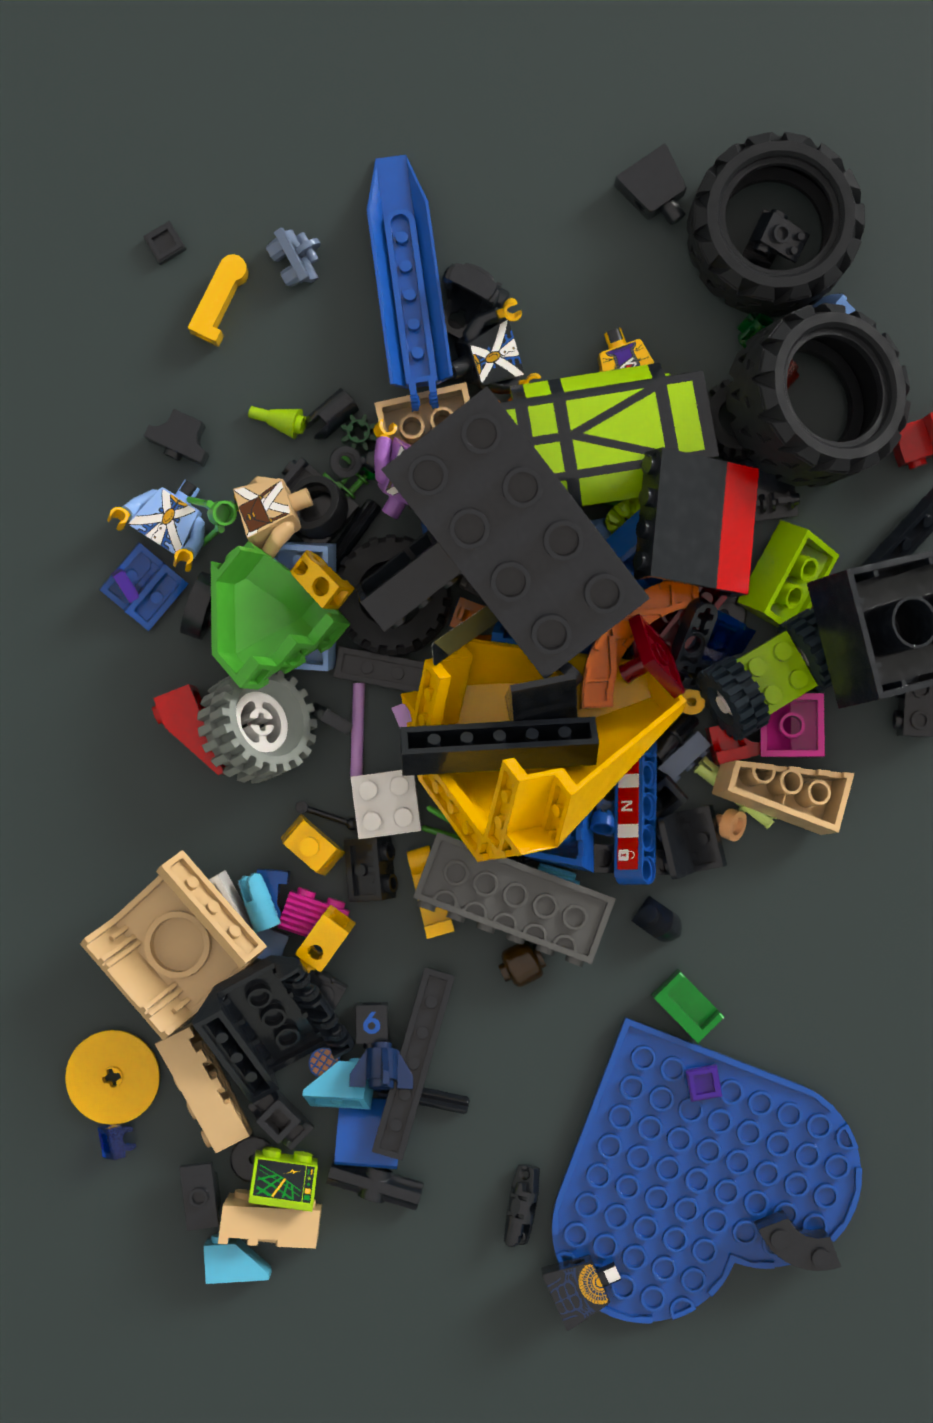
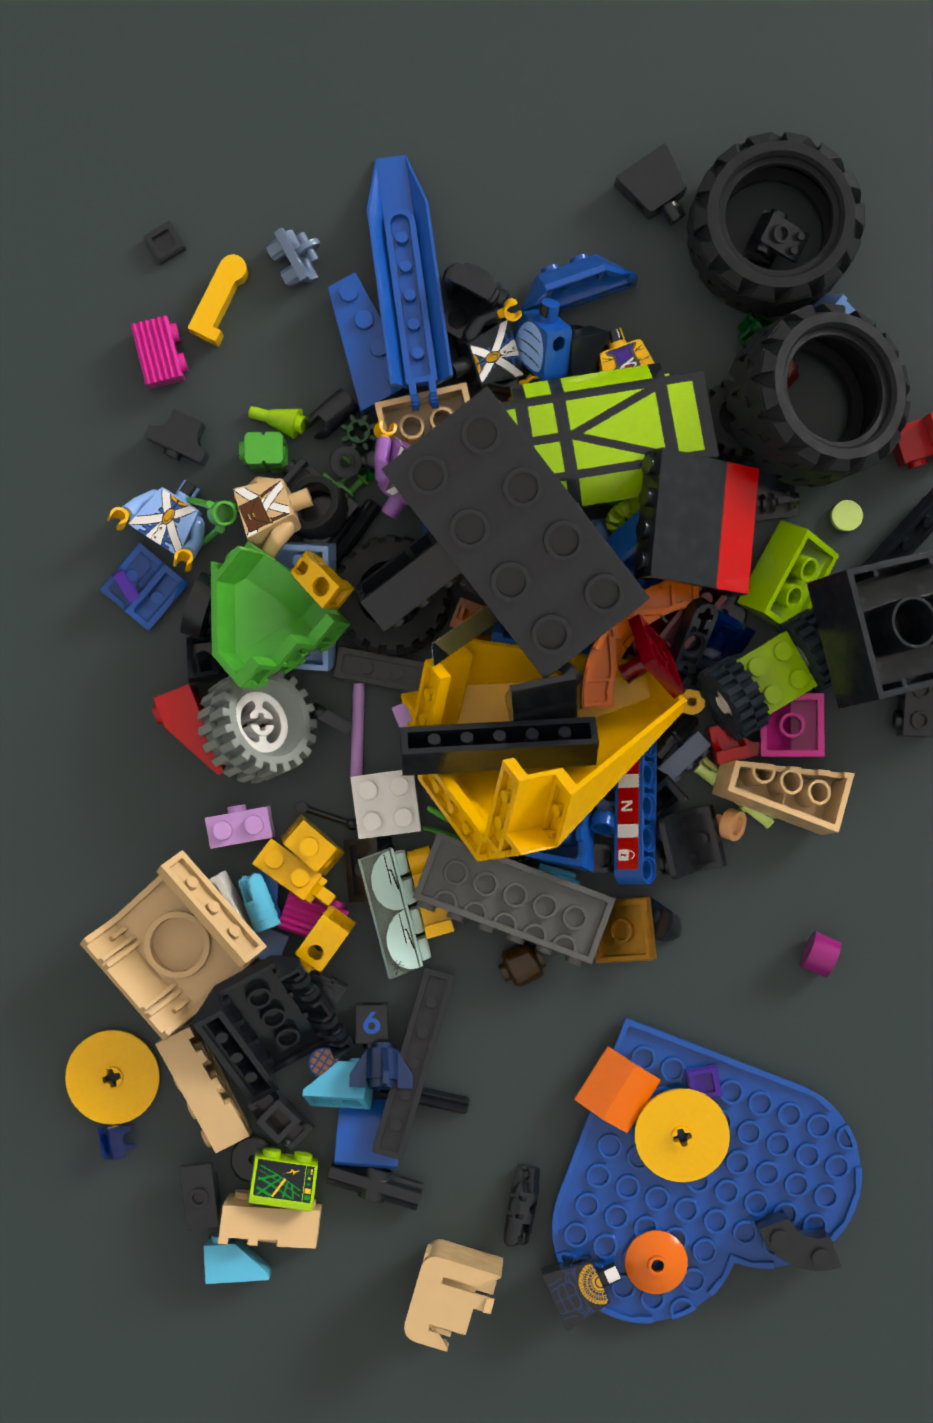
(158, 352): none -> dark pink brick
(200, 663): none -> black slope
(240, 826): none -> lavender brick
(264, 452): none -> bright green brick
(293, 874): none -> yellow hinge
(363, 343): none -> blue wedge
(392, 918): none -> light aqua windscreen
(447, 1291): none -> tan piece
(544, 341): none -> blue torso
(578, 282): none -> blue wedge
(585, 347): none -> black brick
(617, 1089): none -> orange slope
(628, 932): none -> pearl gold tile
(656, 1246): none -> orange dish
(687, 1006): green panel -> none
(695, 1115): none -> yellow piece
(820, 954): none -> magenta piece
(846, 515): none -> yellowish green tile

